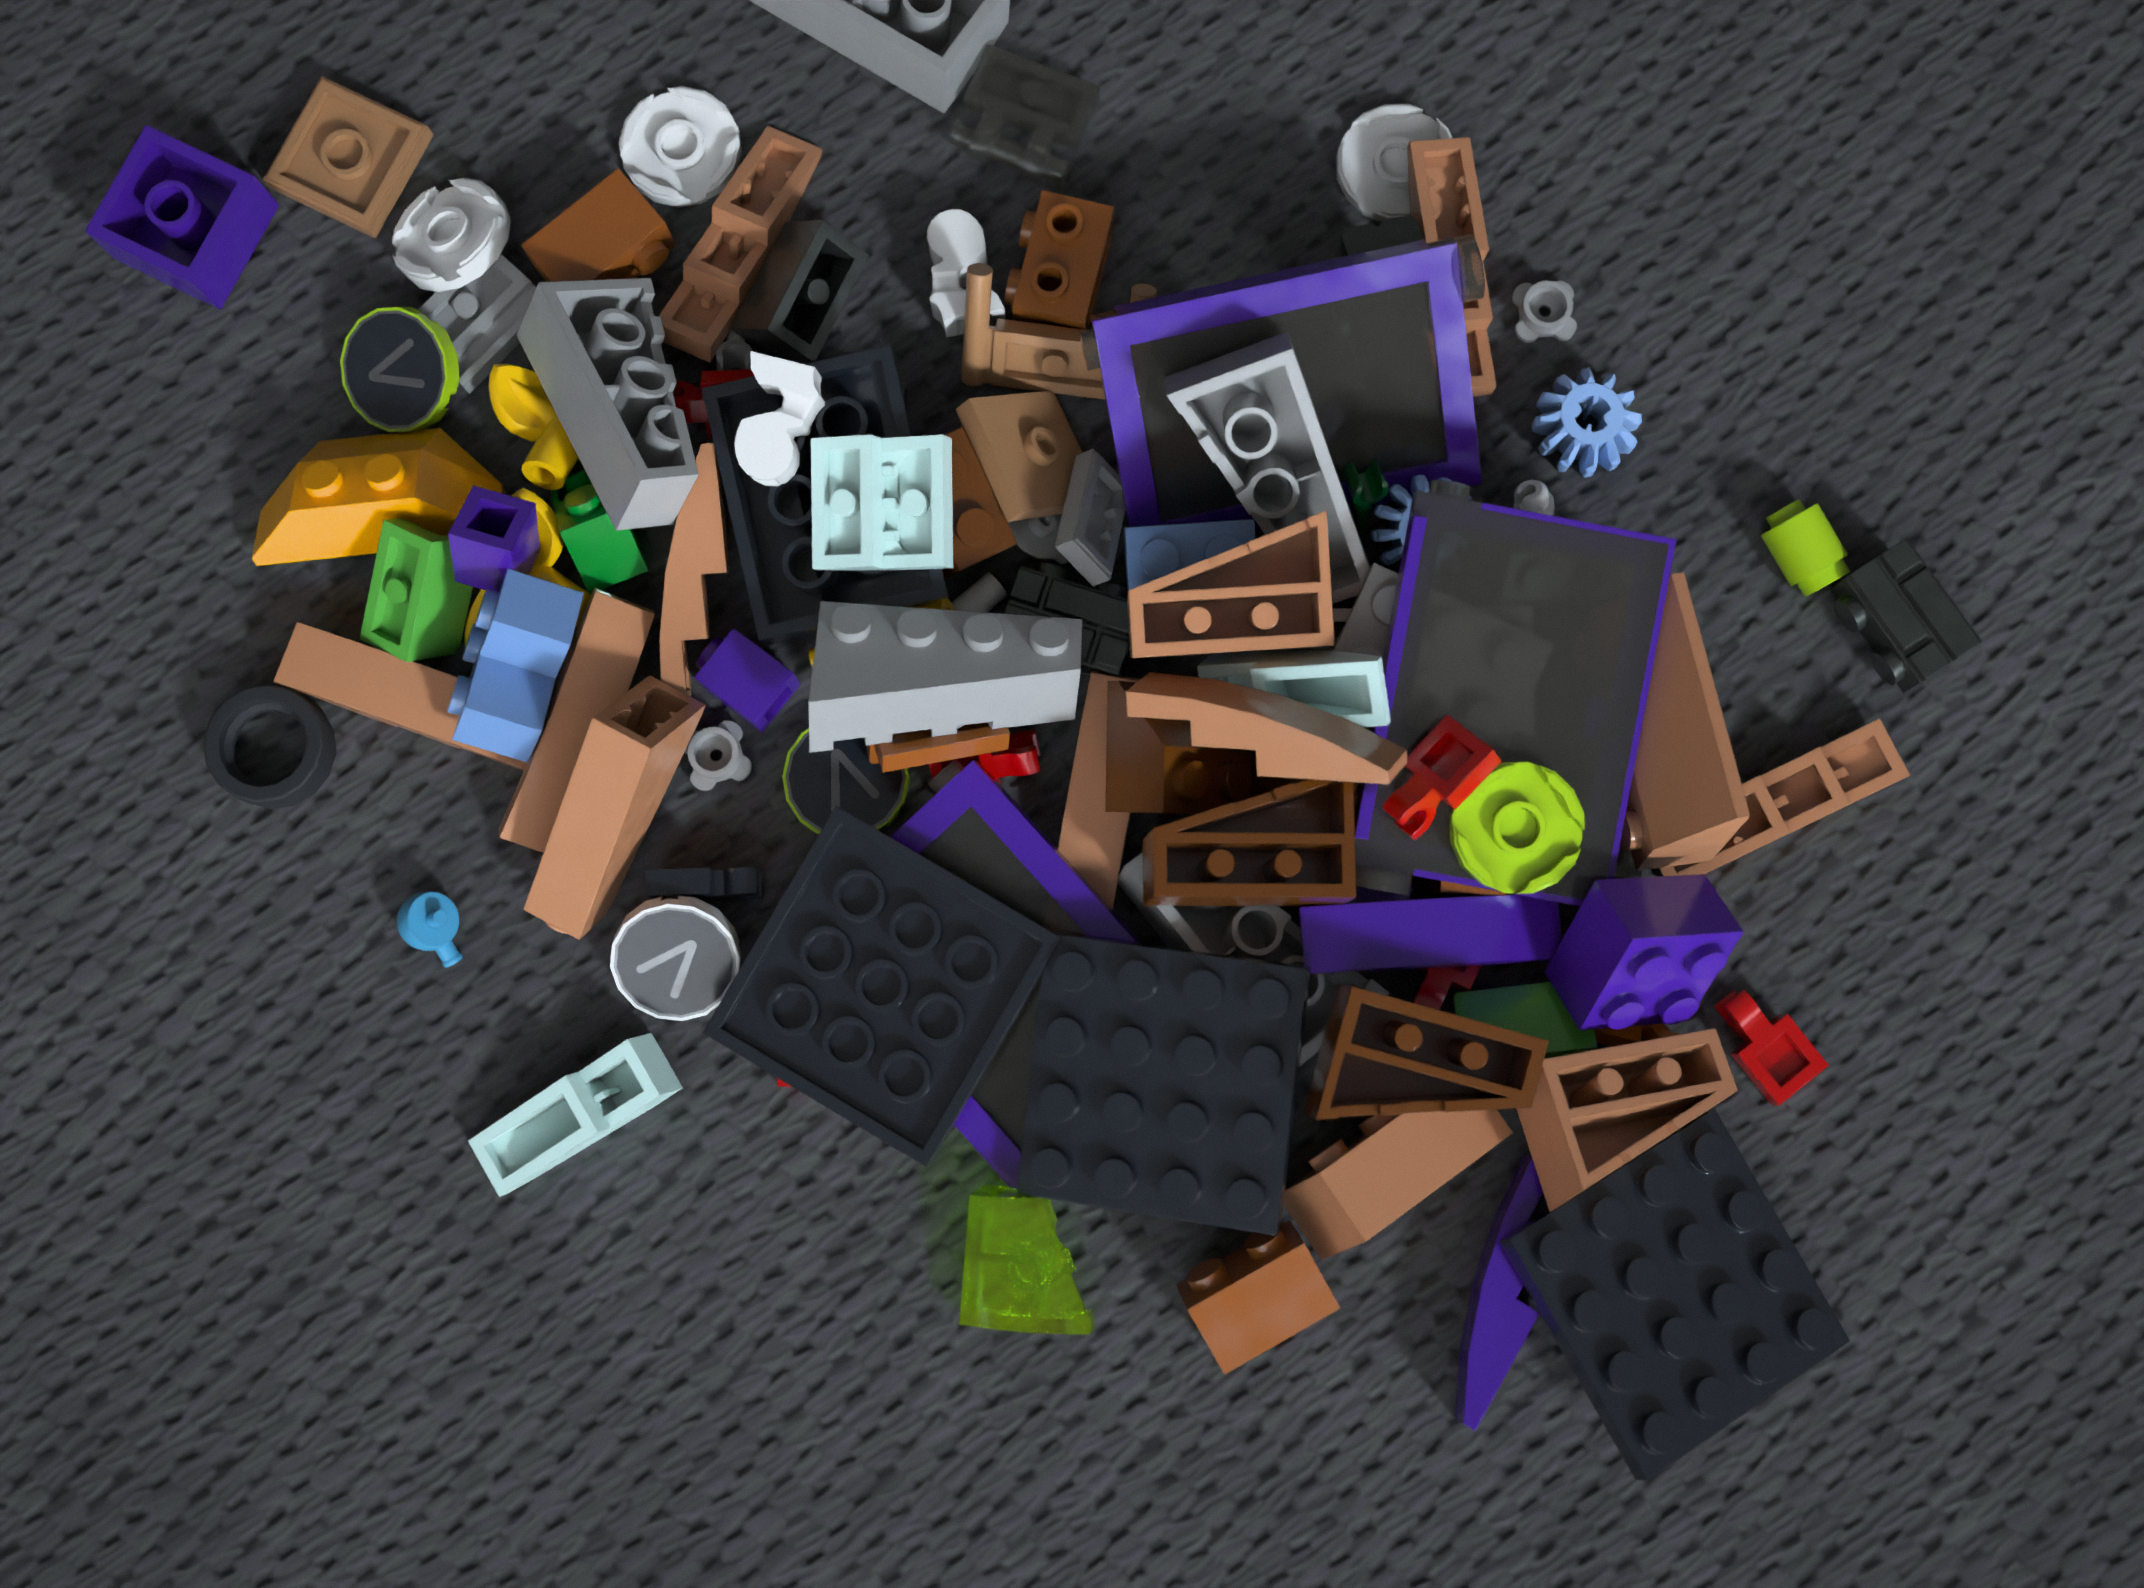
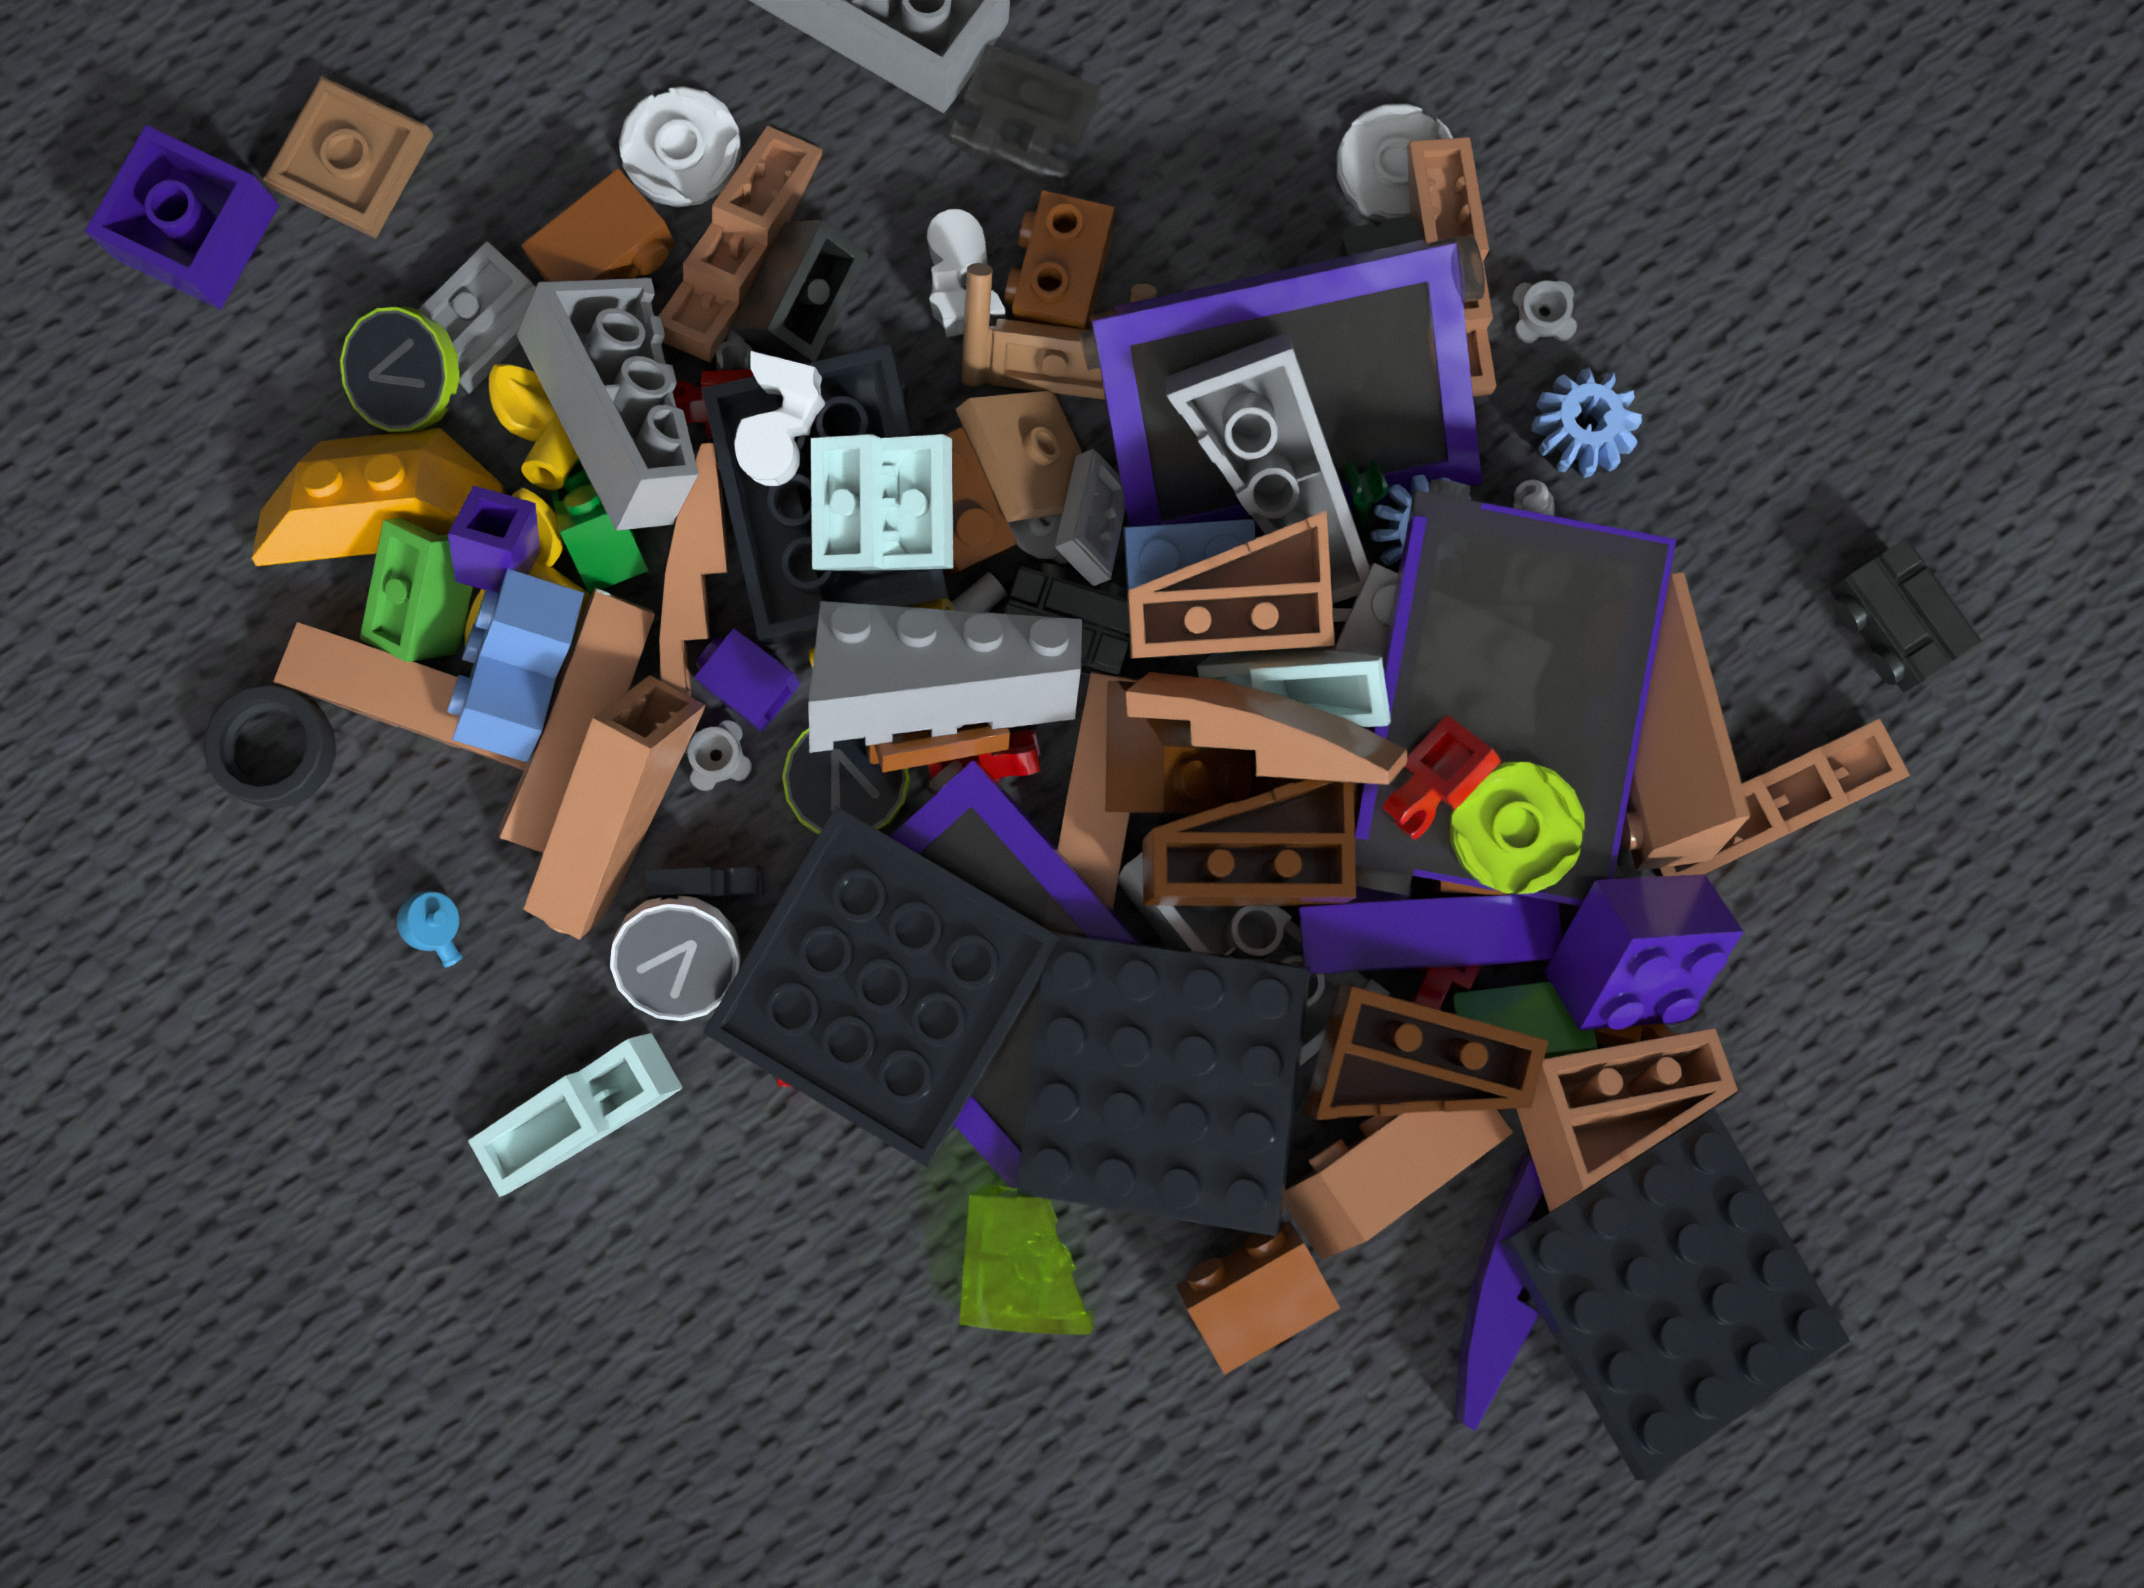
(451, 235): white tile -> none
(1774, 1052): red plate -> none
(1805, 547): lime brick -> none

